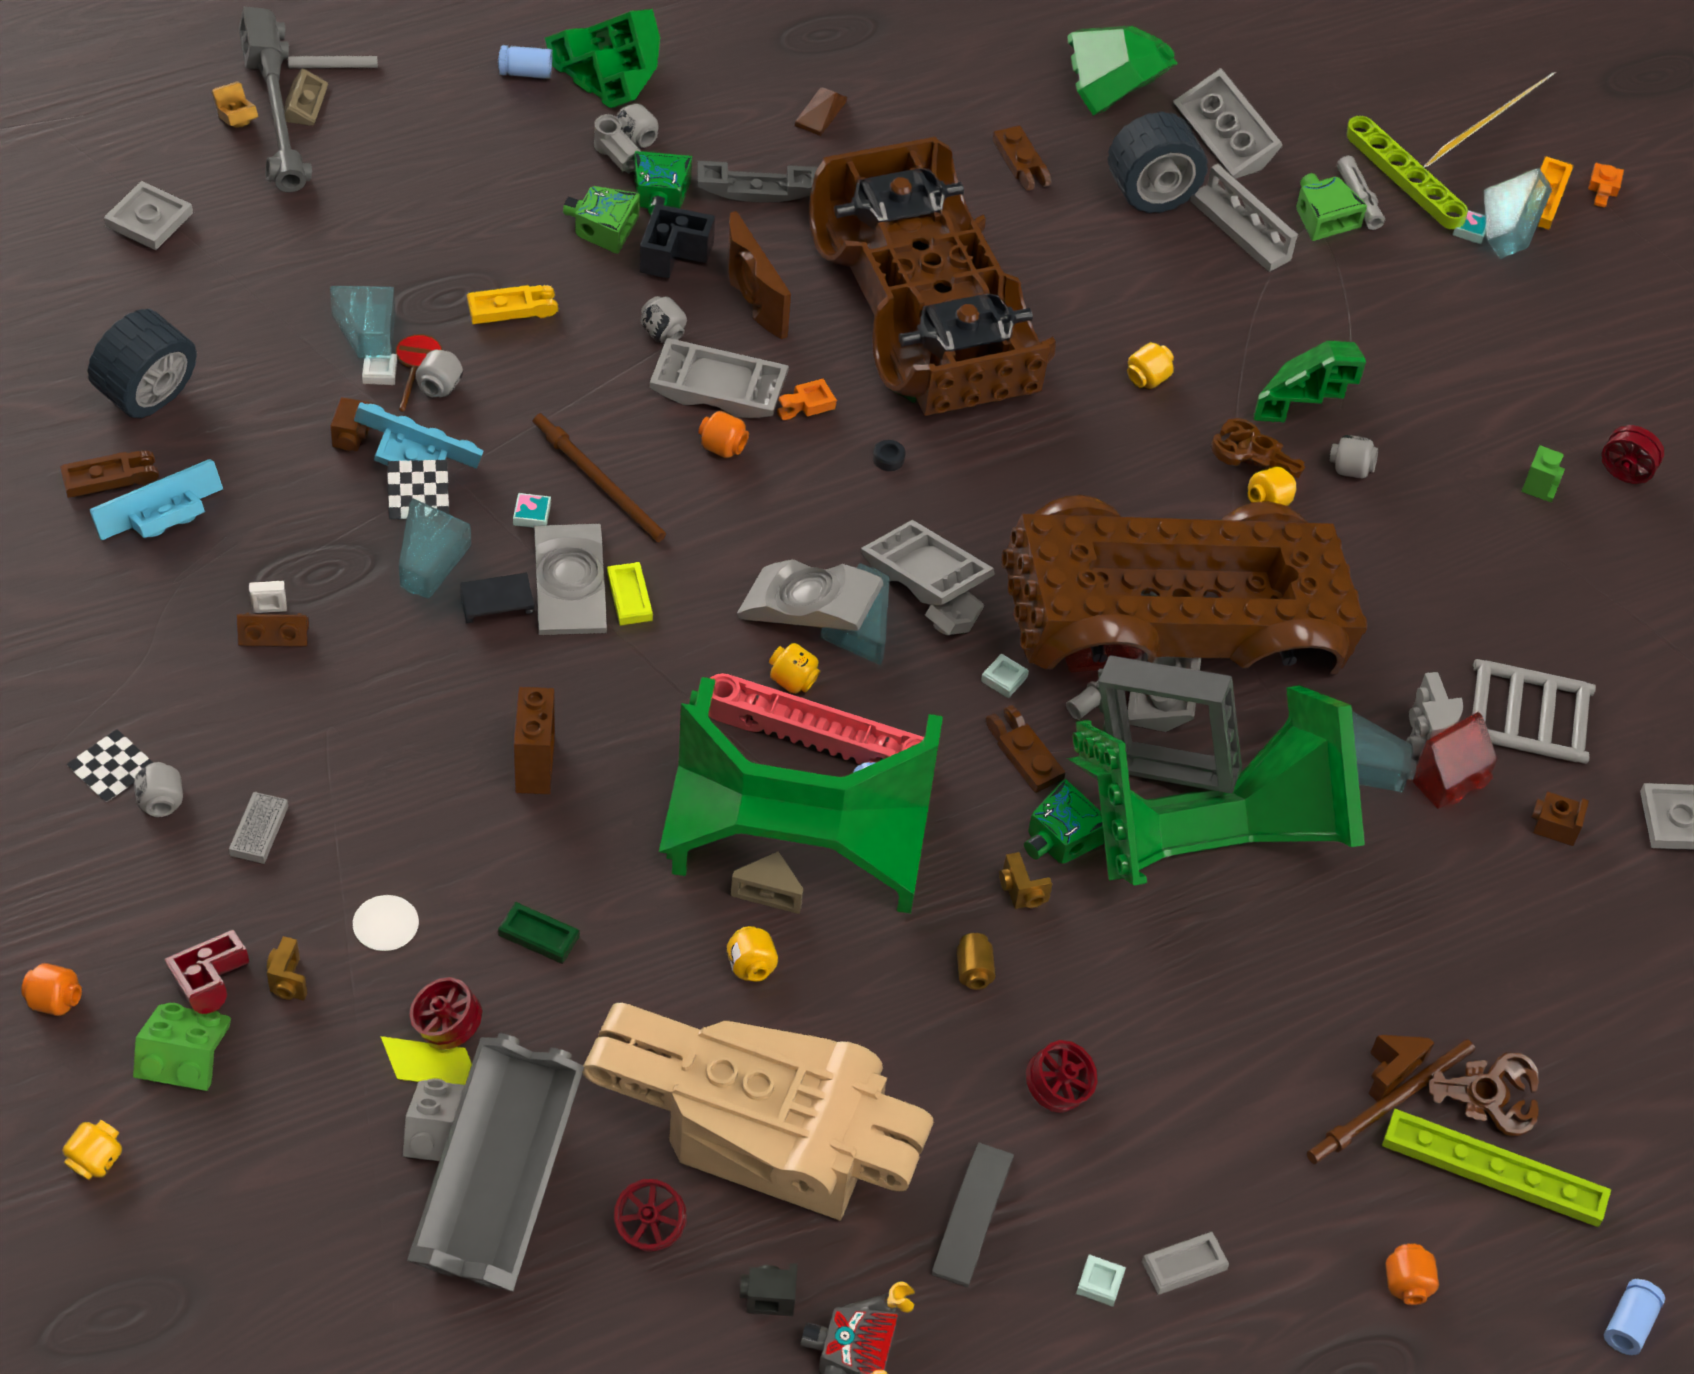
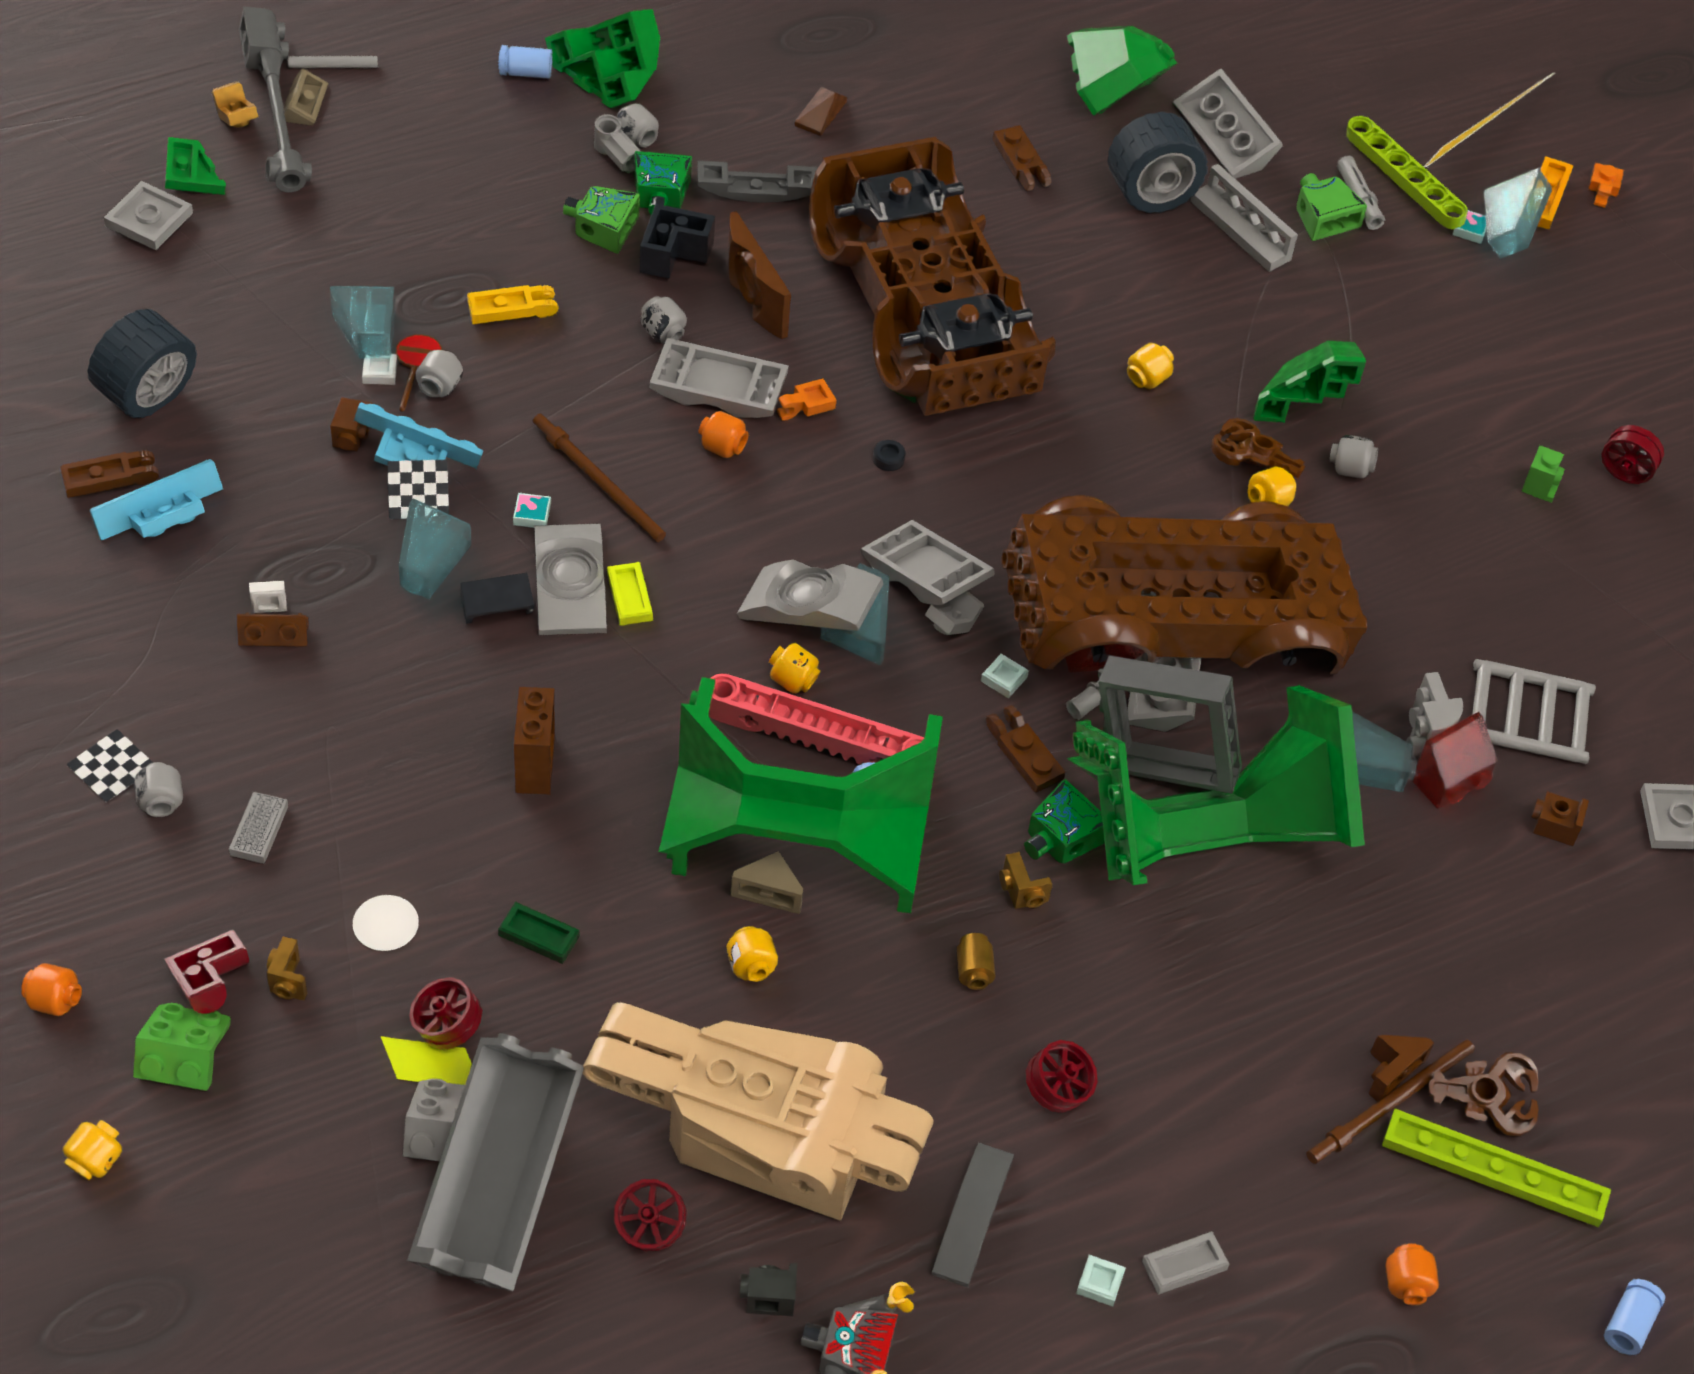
(190, 168): none -> green wing

